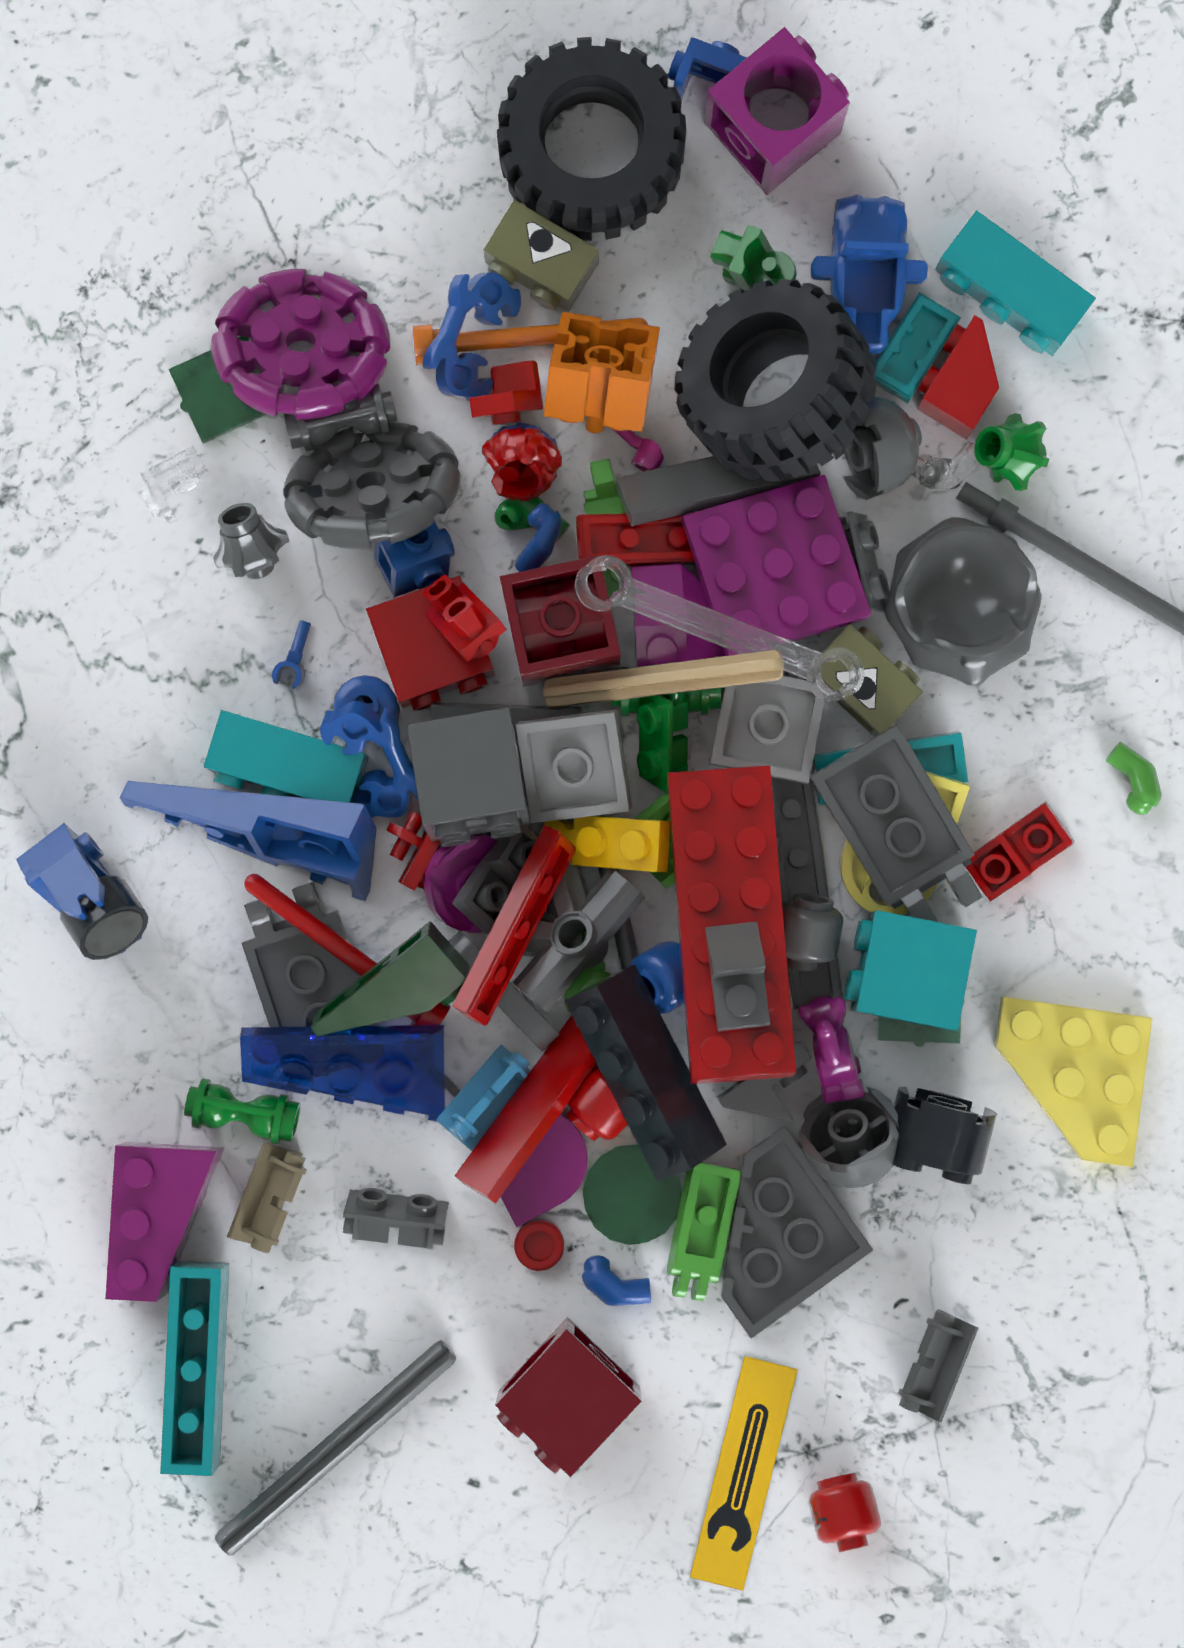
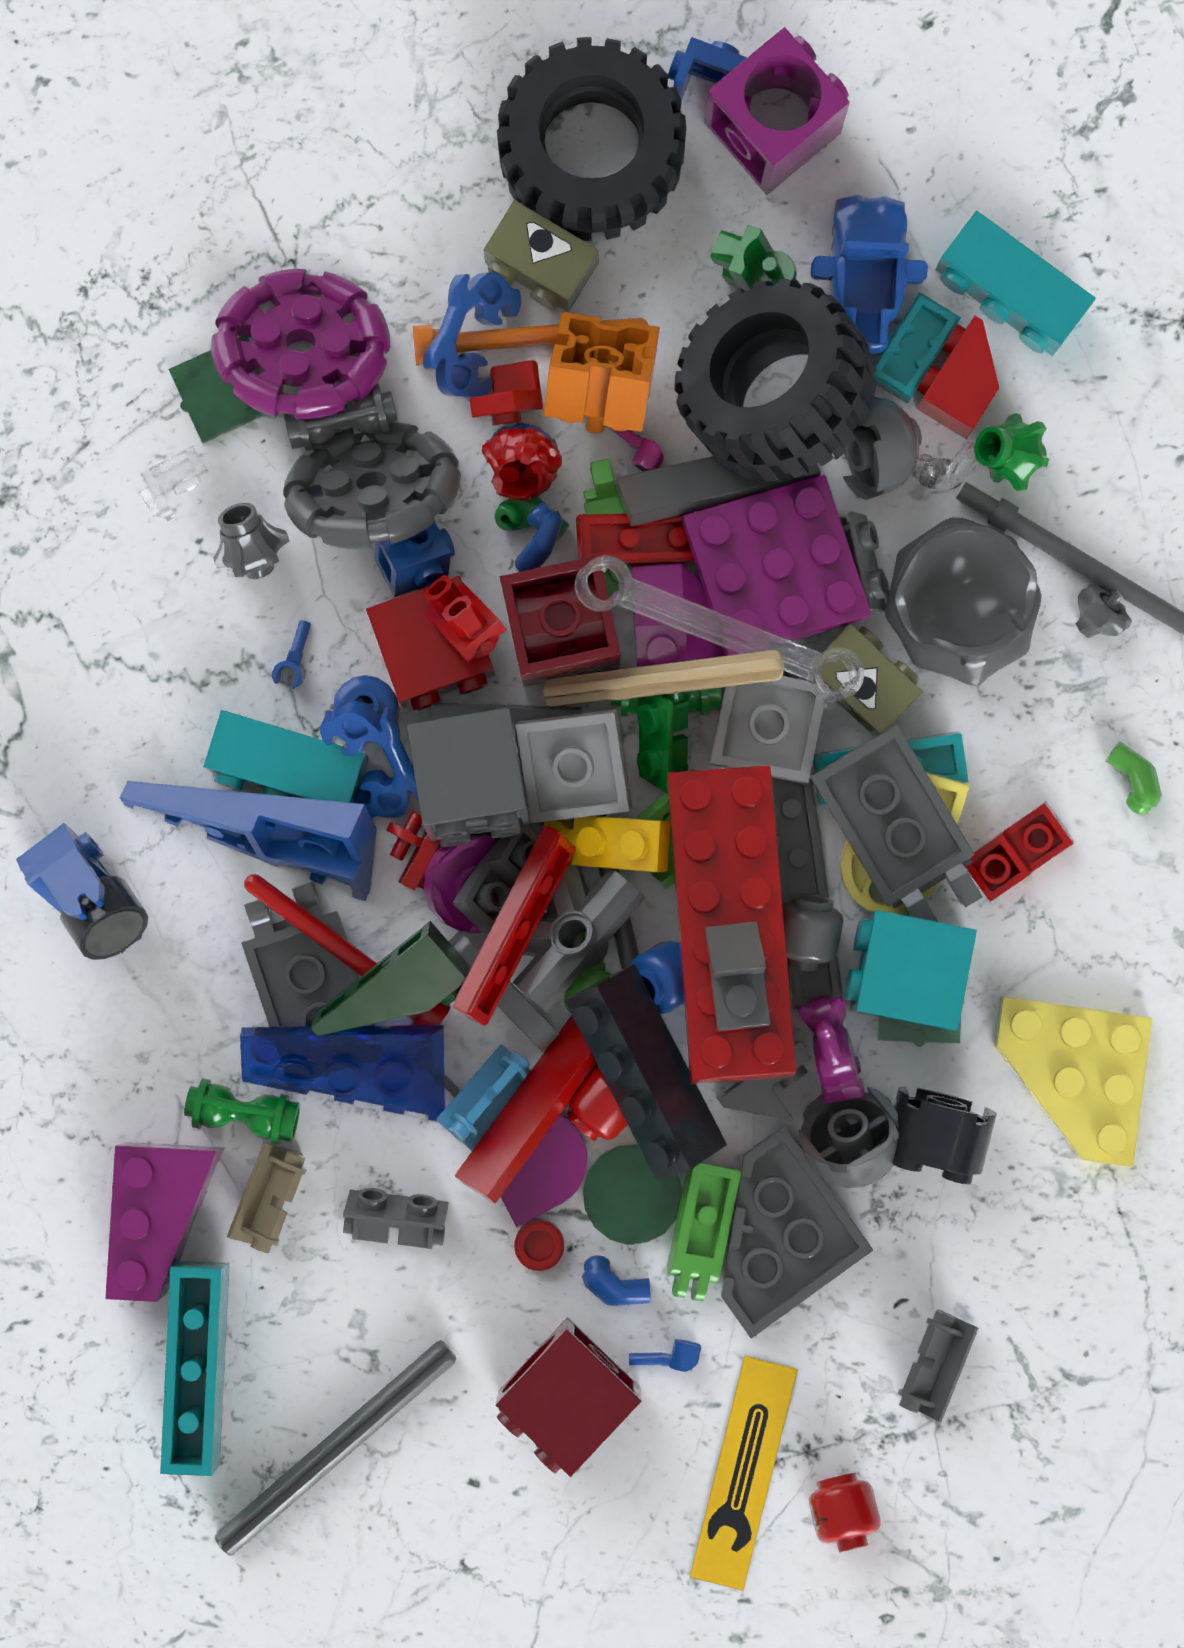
(683, 1357): none -> blue hand
(1101, 612): none -> dark grey piece

